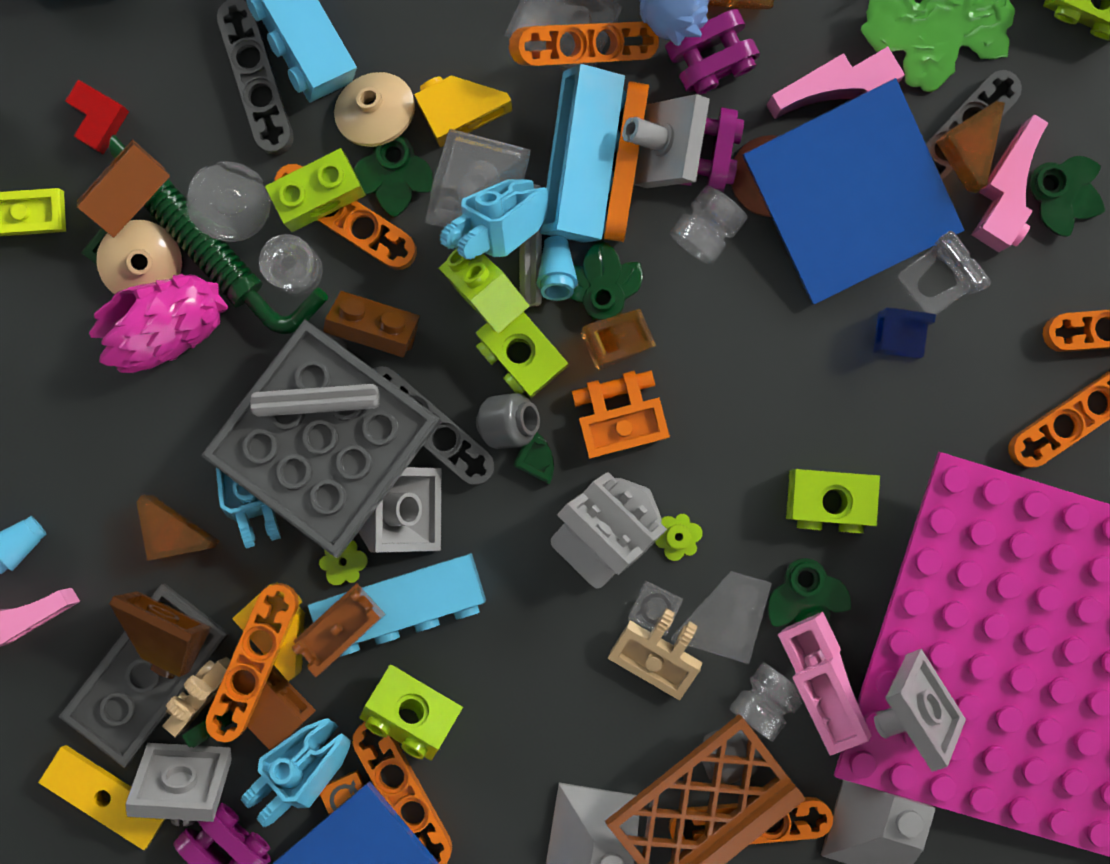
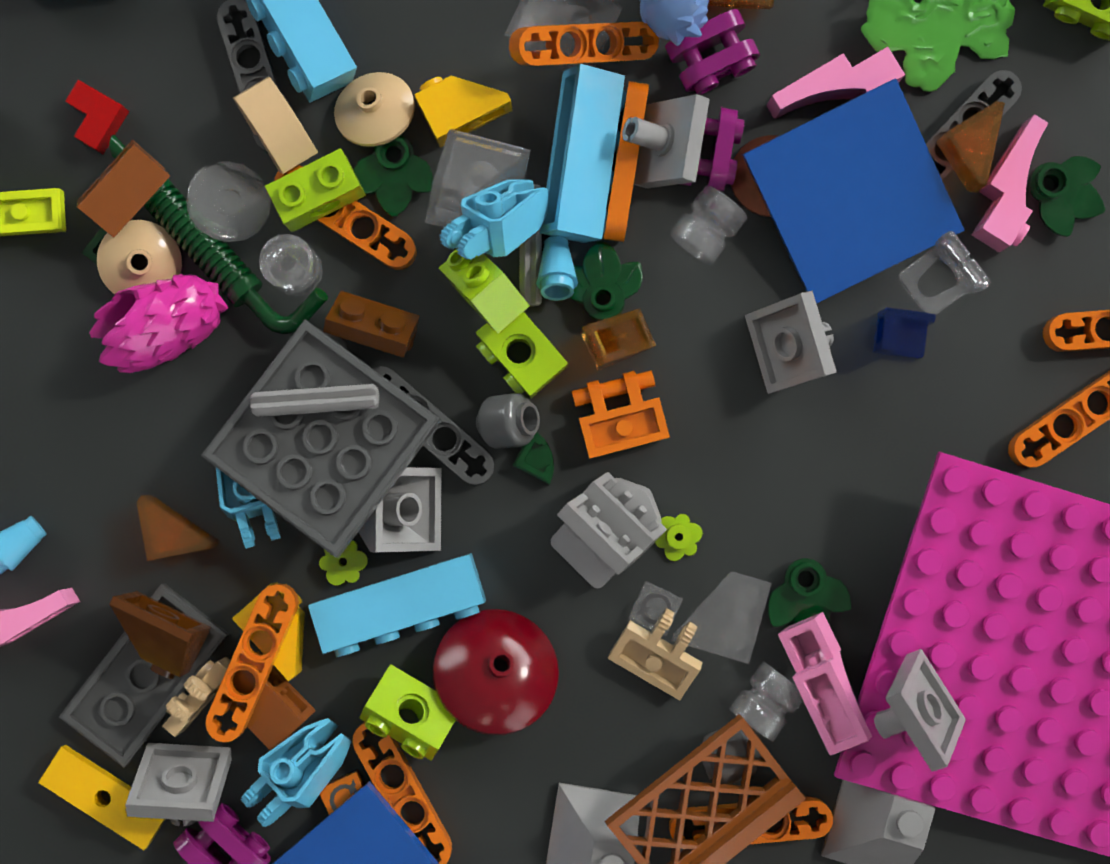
(199, 733): dark green tile -> none
(275, 125): none -> tan slope
(337, 629): dark orange hinge -> none
(480, 694): none -> dark red dish
(791, 342): none -> light grey tile
(857, 492): lime brick -> none

